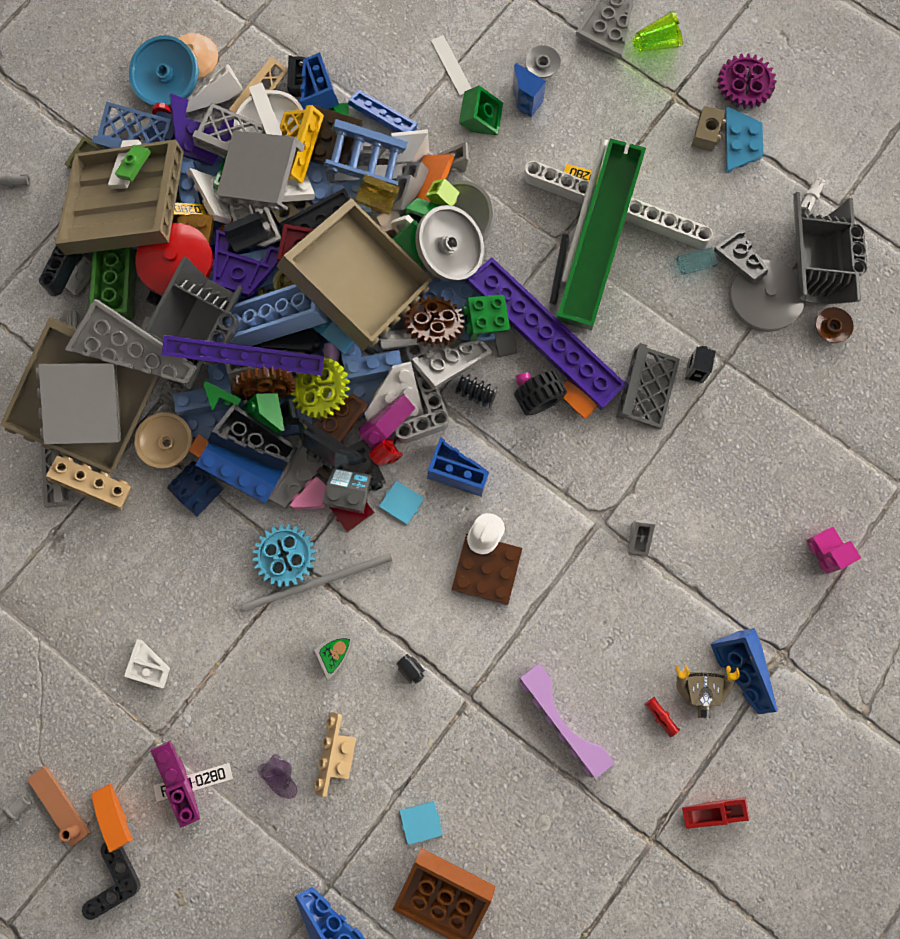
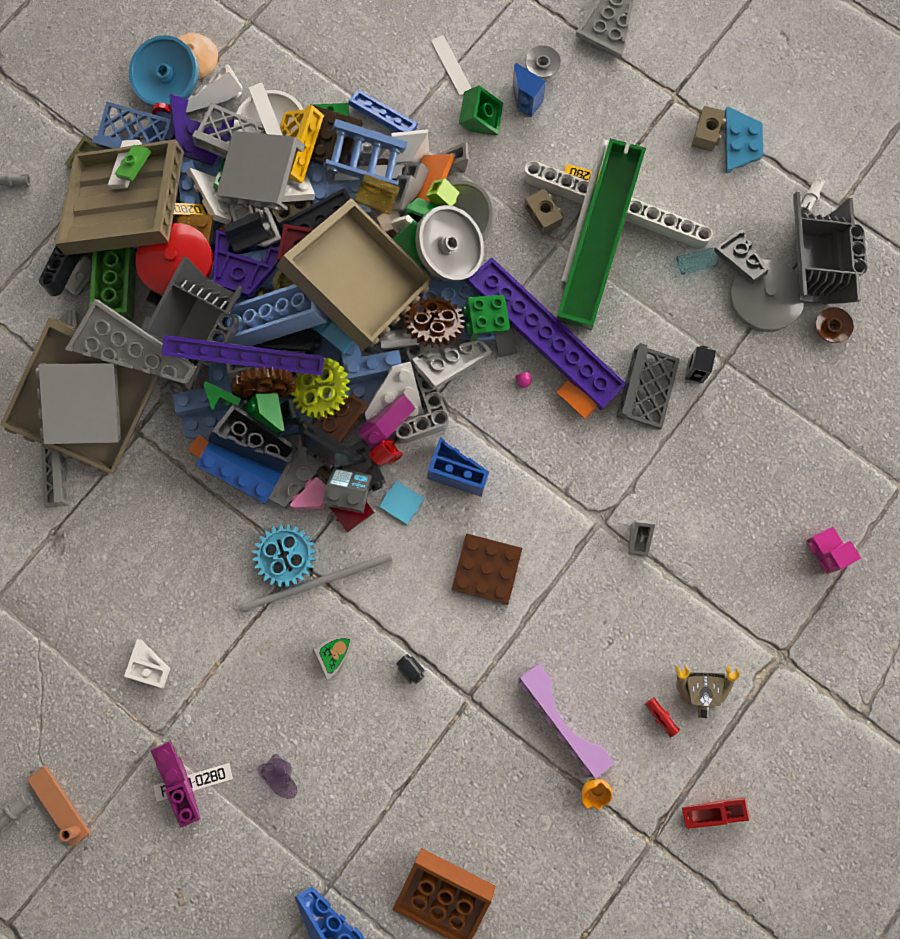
(88, 482): tan brick -> none
(111, 818): orange slope -> none
(119, 879): black beam -> none
(153, 434): tan dish -> none
(194, 488): dark blue bracket -> none
(261, 76): tan fence -> none
(294, 77): black hinge -> none
(316, 84): blue wedge -> none
(331, 352): lavender cone -> none
(336, 755): tan bracket -> none
(421, 822): medium azure piece -> none
(476, 390): black piece -> none
(485, 533): white piece -> none
(540, 393): black tyre -> none
(544, 221): none -> dark tan brick
(559, 269): black bar -> none
(596, 793): none -> light orange hair
(660, 34): clear neon green cone -> none
(746, 653): blue wedge -> none
(762, 82): magenta gear -> none

